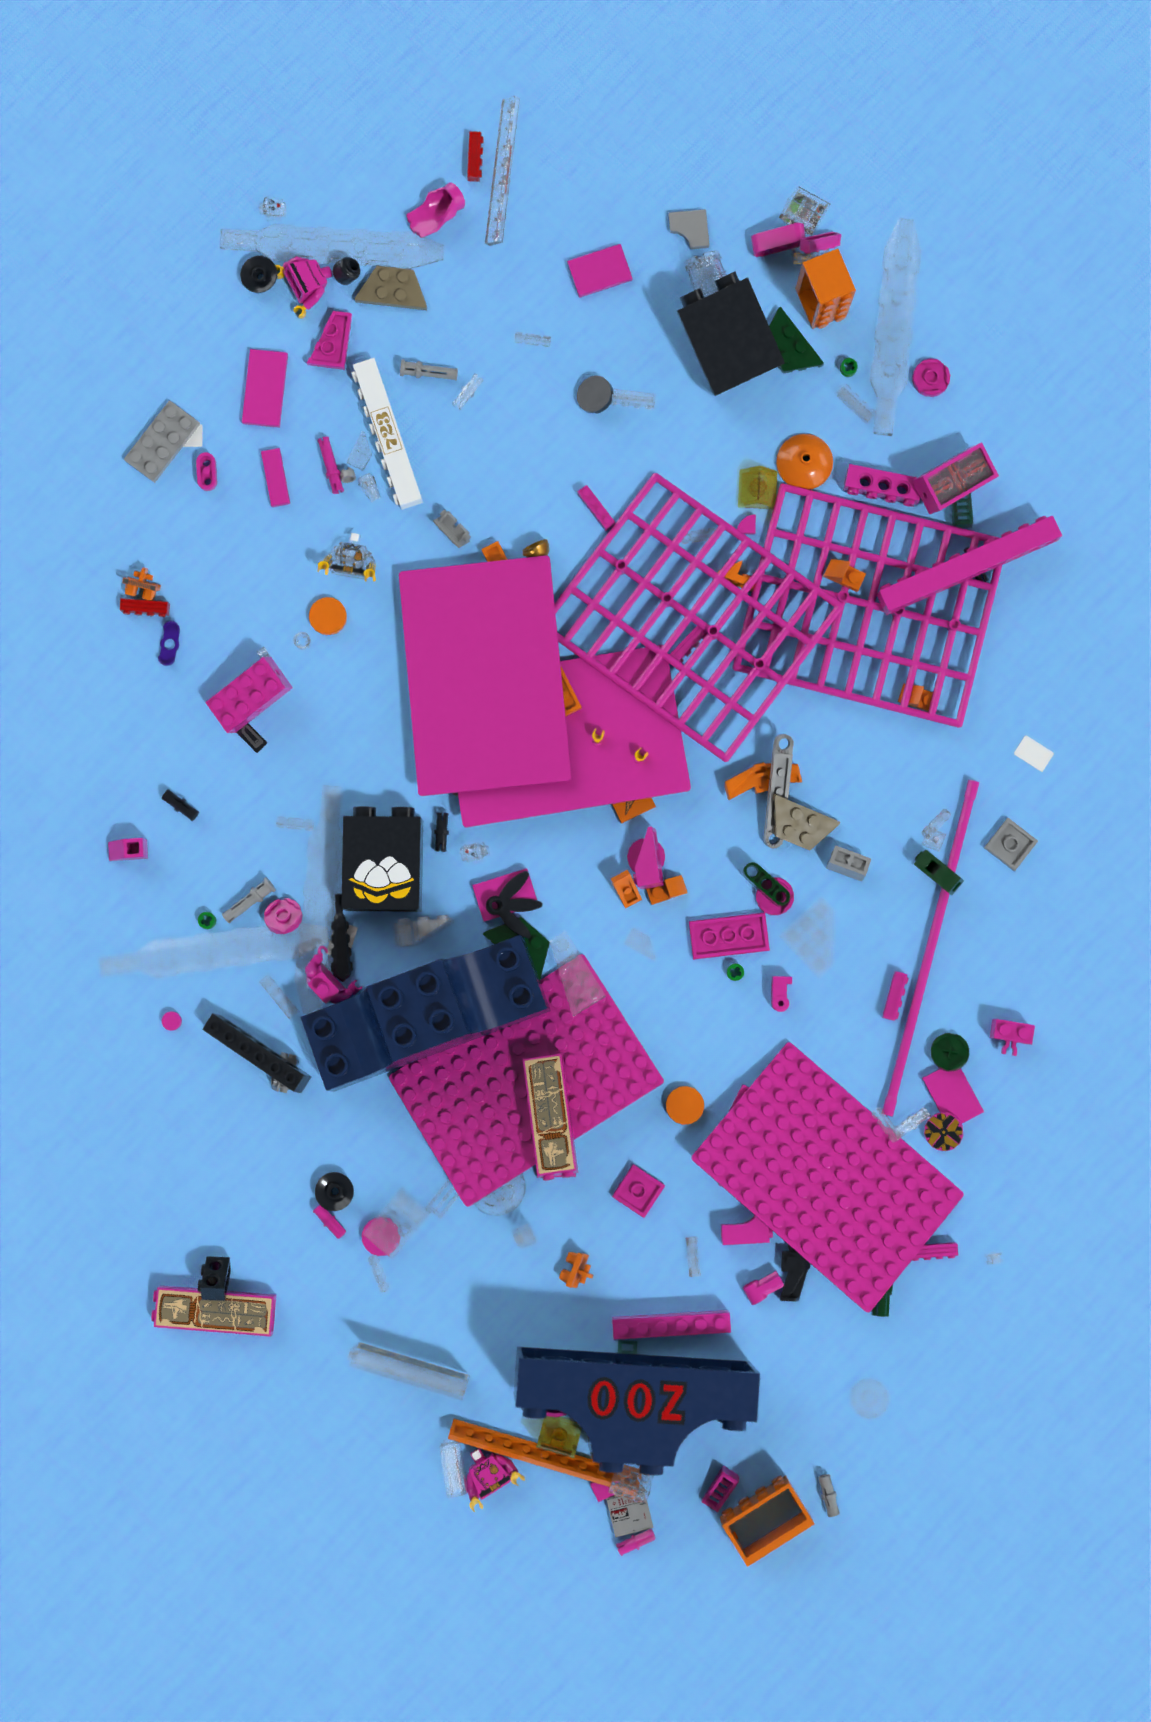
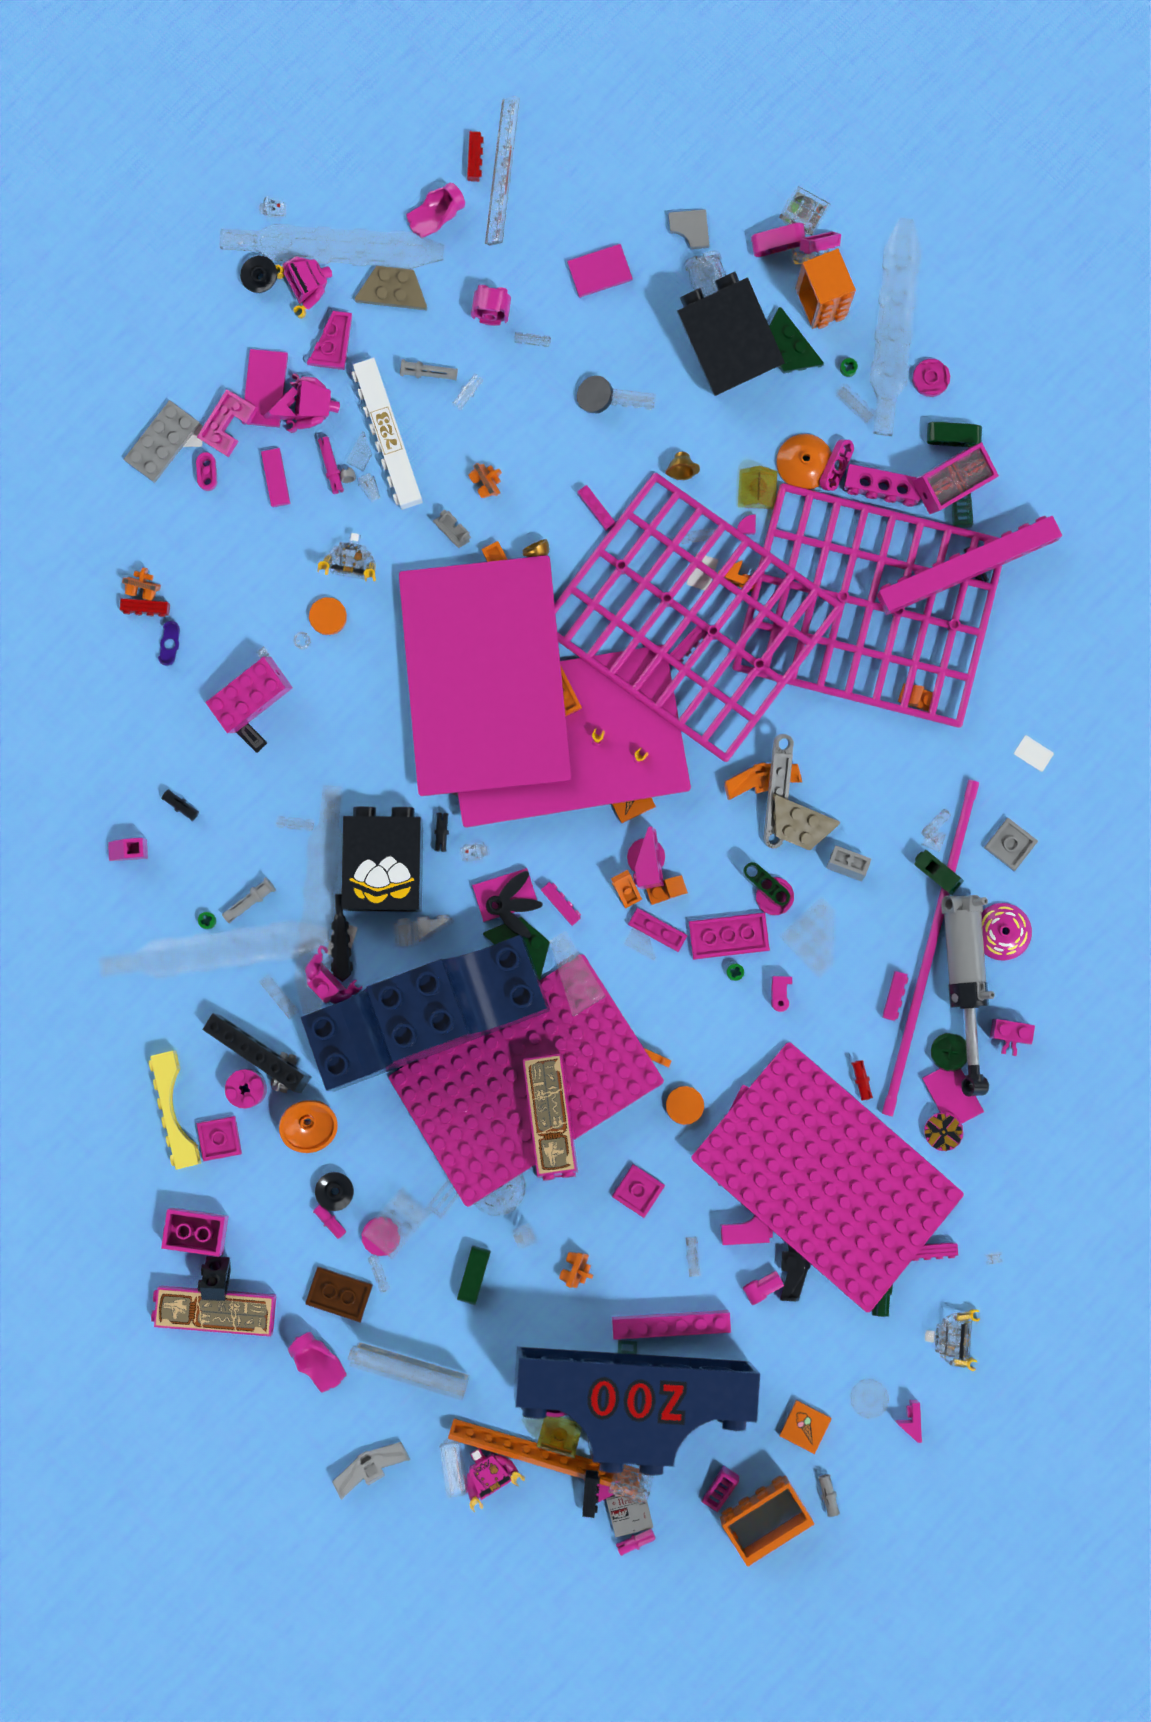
(166, 1069): none -> light yellow arch
(171, 1021): dark pink tile -> none
(194, 1232): none -> dark pink brick
(214, 429): none -> dark pink plate
(219, 1138): none -> dark pink tile
(236, 1094): none -> dark pink brick
(281, 409): none -> dark pink slope
(283, 916): dark pink tile -> none
(311, 1134): none -> orange dish
(312, 403): none -> dark pink torso
(317, 1362): none -> dark pink hair
(339, 1294): none -> reddish brown tile
(346, 270): black head -> none
(369, 1467): none -> light grey plate
(473, 1275): none -> dark green beam
(488, 478): none -> orange hips
(491, 305): none -> dark pink brick
(561, 904): none -> dark pink piece
(590, 1491): none -> black piece
(657, 930): none -> dark pink tile
(658, 1058): none -> orange plate
(682, 467): none -> pearl gold piece
(698, 578): none -> white sticker
(805, 1426): none -> orange tile
(843, 574): orange slope -> none
(844, 458): none -> dark pink beam
(862, 1080): none -> red pin
(886, 1124): clear axle -> none
(912, 1426): none -> dark pink slope
(913, 1121): clear pin -> none
(953, 434): none -> dark green beam
(954, 1339): none -> clear torso
(967, 976): none -> light grey piece
(1002, 946): none -> dark pink dish

